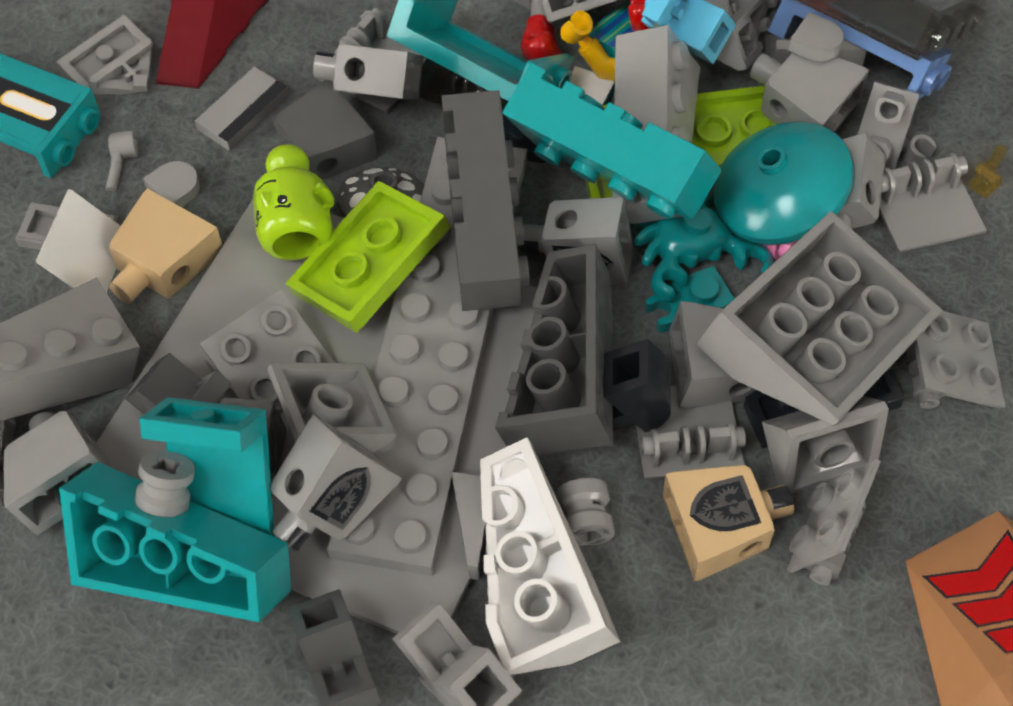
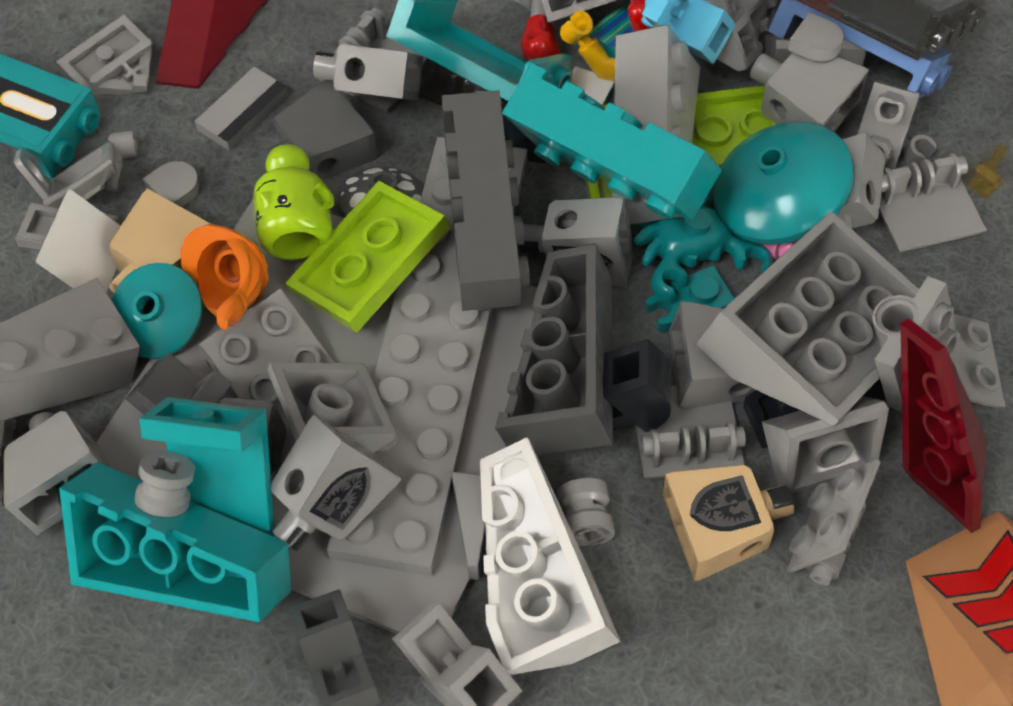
(83, 177): none -> light grey piece
(175, 313): none -> teal dish
(227, 271): none -> orange piece
(929, 310): none -> light grey plate
(940, 428): none -> dark red wedge

